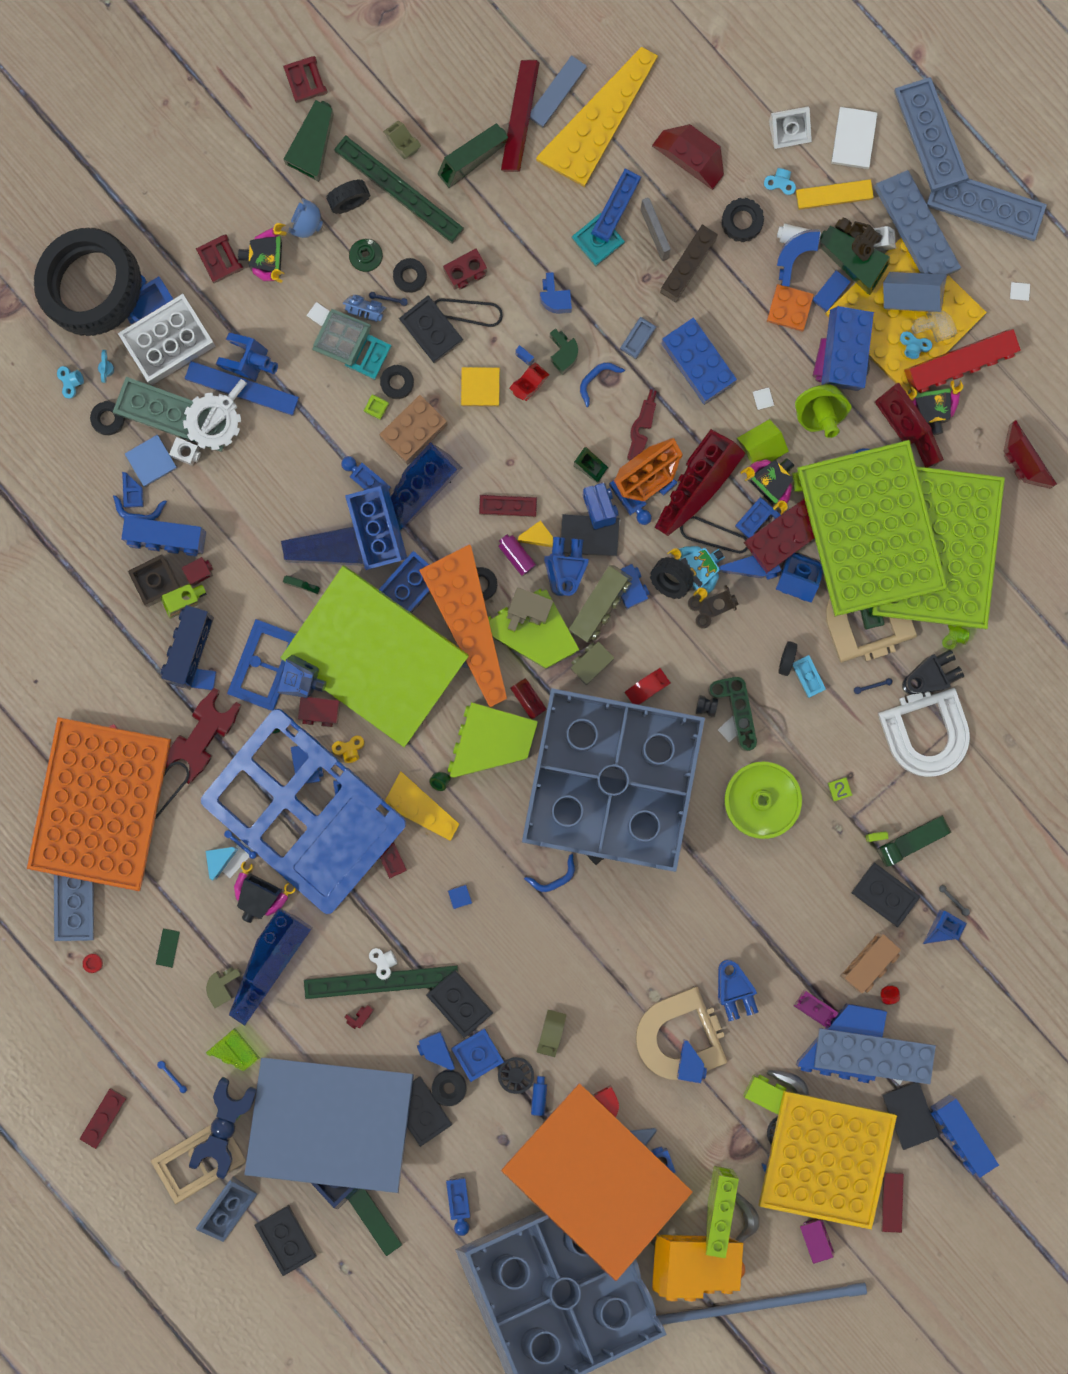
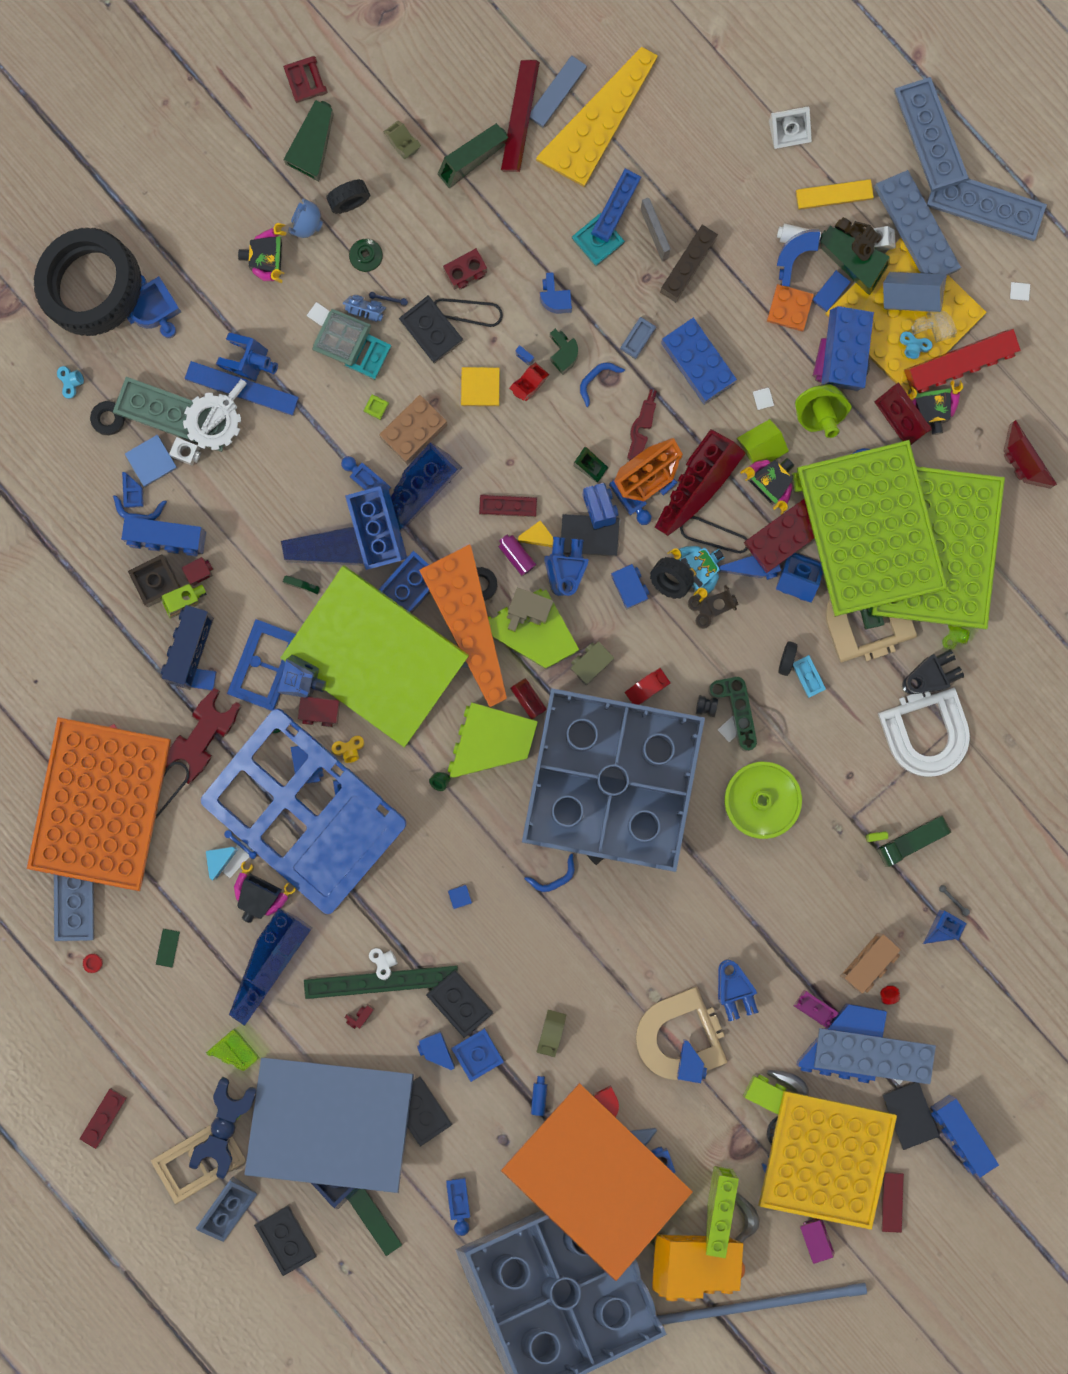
(105, 367): medium azure piece -> none
(162, 1065): blue hinge -> none
(166, 339): white slope -> none
(213, 261): dark red plate -> none
(217, 989): olive brick -> none
(392, 861): dark red plate -> none
(398, 189): dark green tile -> none
(400, 370): black tyre -> none
(409, 263): black tyre -> none
(420, 808): yellow wing -> none
(457, 1080): black tyre -> none
(516, 1075): black wheel -> none
(601, 603): olive brick -> none
(693, 153): dark red wedge -> none
(735, 207): black tyre -> none
(755, 517): blue plate -> none
(781, 181): medium azure piece -> none
(839, 789): lime tile -> none
(854, 138): white tile -> none
(857, 690): dark blue hinge -> none
(885, 894): black tile -> none
(929, 450): dark red plate -> none

